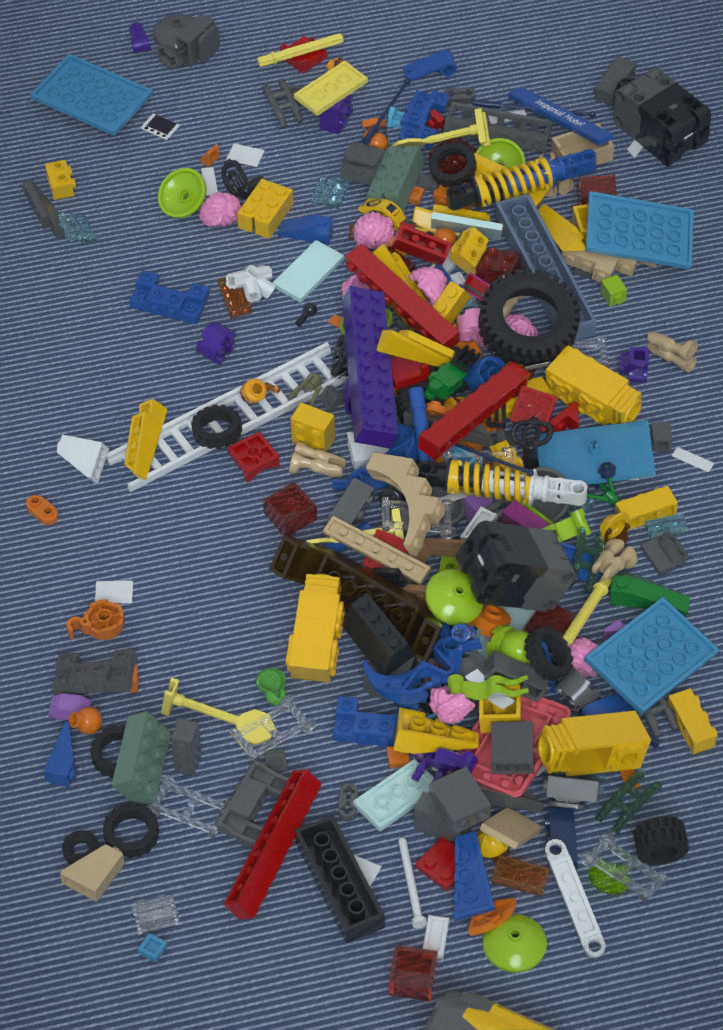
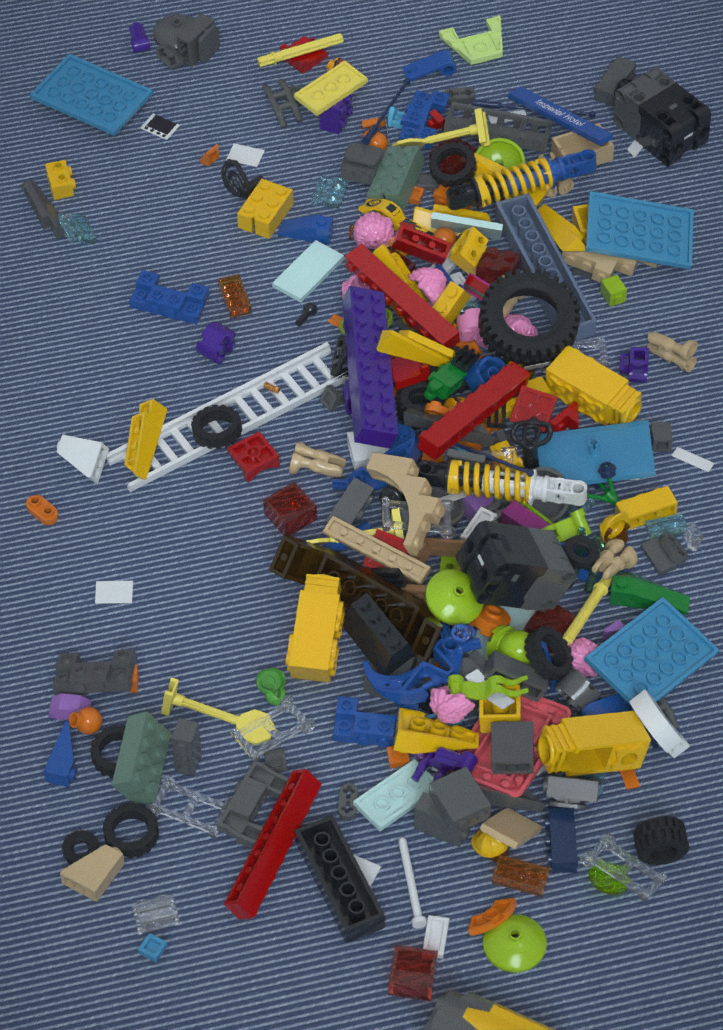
(102, 621): orange piece -> none
(175, 190): lime dish -> none
(209, 177): white sticker -> none
(219, 209): bright pink hair -> none
(253, 280): white piece -> none
(253, 391): light orange head -> none
(311, 383): olive plant -> none
(313, 427): yellow brick -> none
(420, 420): blue piece -> none
(439, 863): red plate -> none
(467, 456): none -> dark grey tile
(472, 885): blue wing -> none
(477, 47): none -> yellowish green wing
(575, 898): white plate -> none
(583, 542): none -> black tyre
(598, 184): clear red piece -> none
(627, 811): clear green piece -> none
(658, 724): none -> white arch
(692, 537): none -> clear plate
(693, 721): yellow brick -> none

